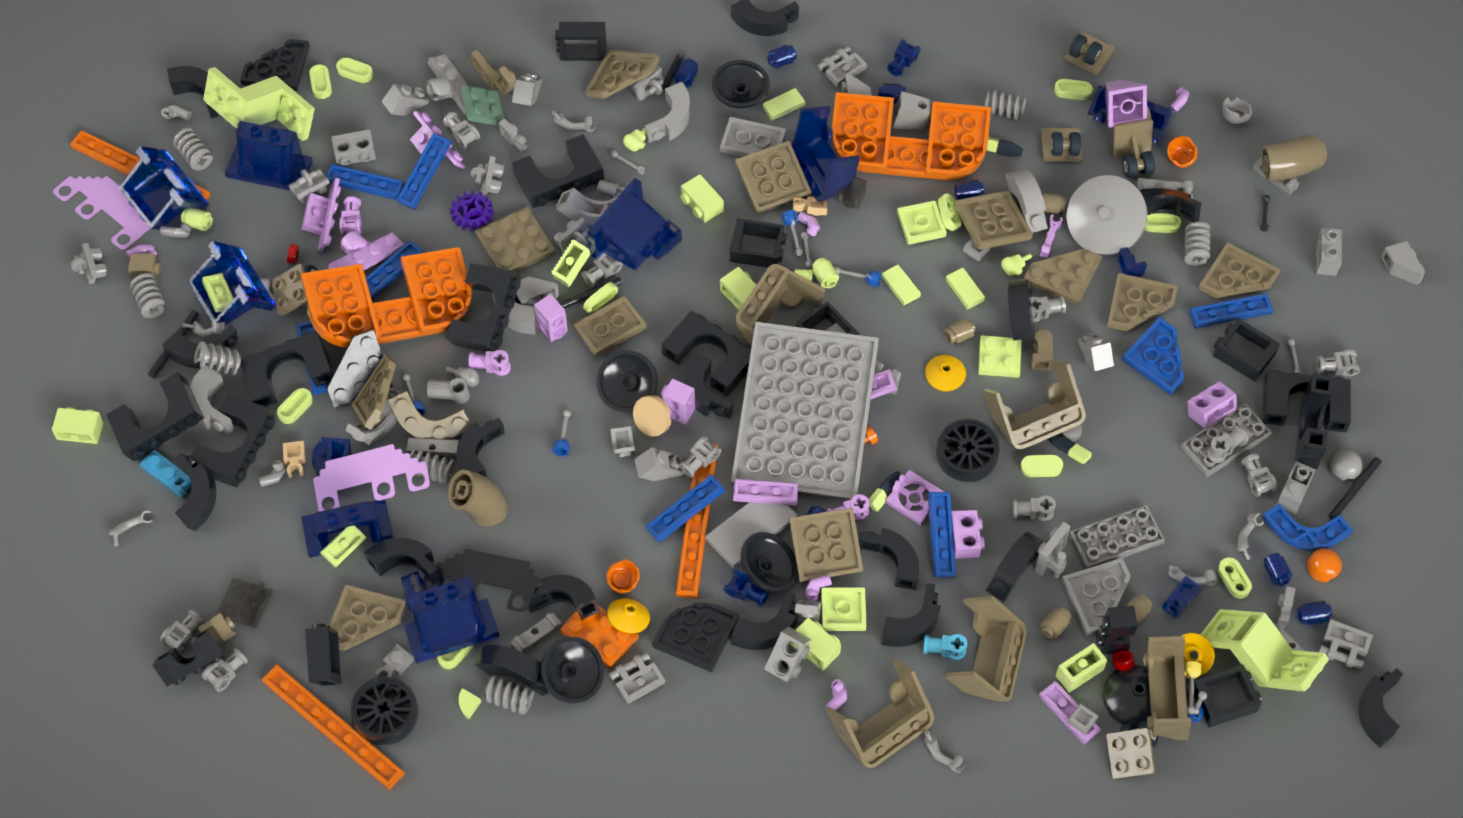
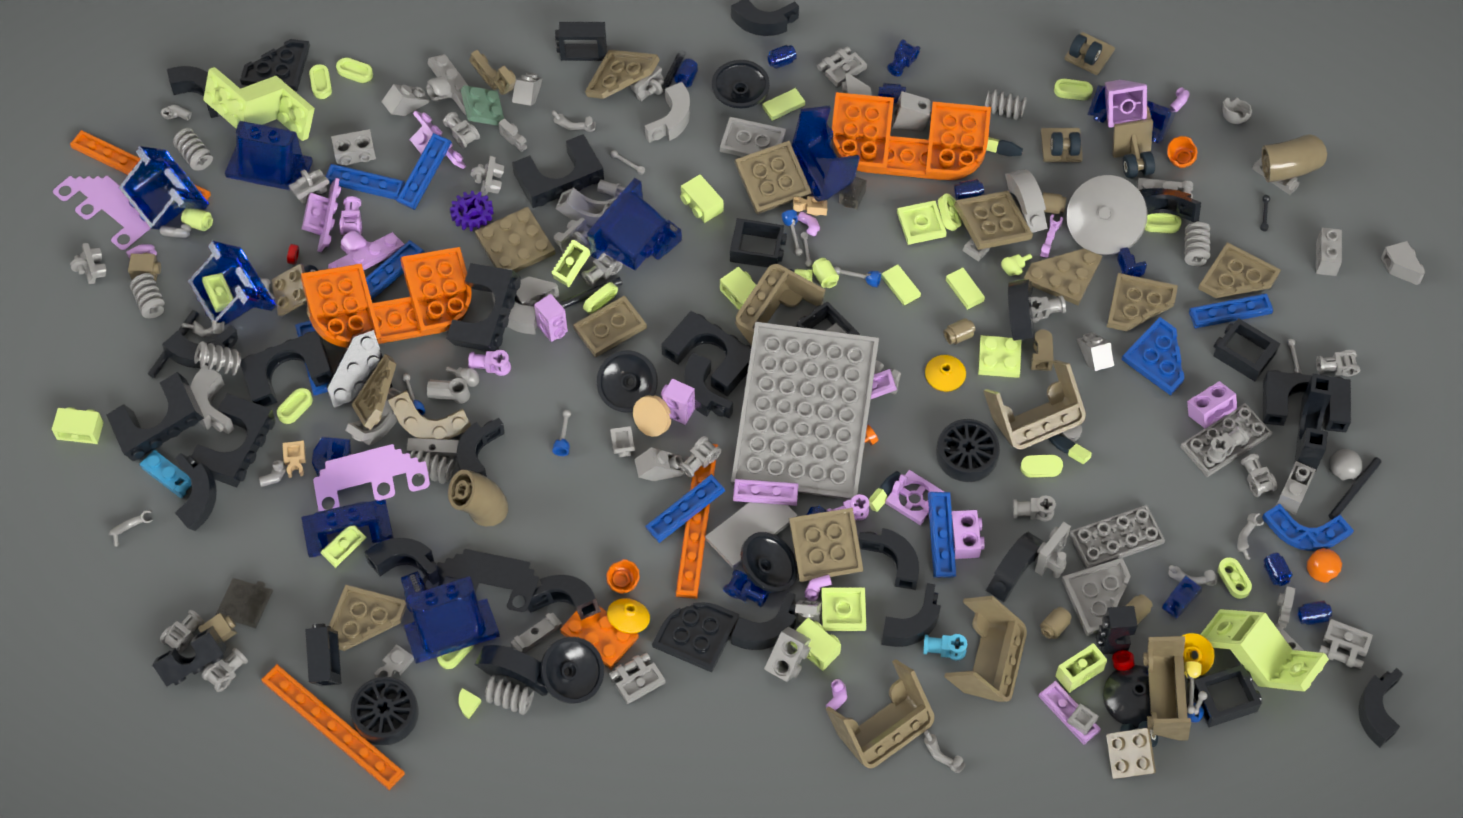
(635, 140): yellowish green piece -> none

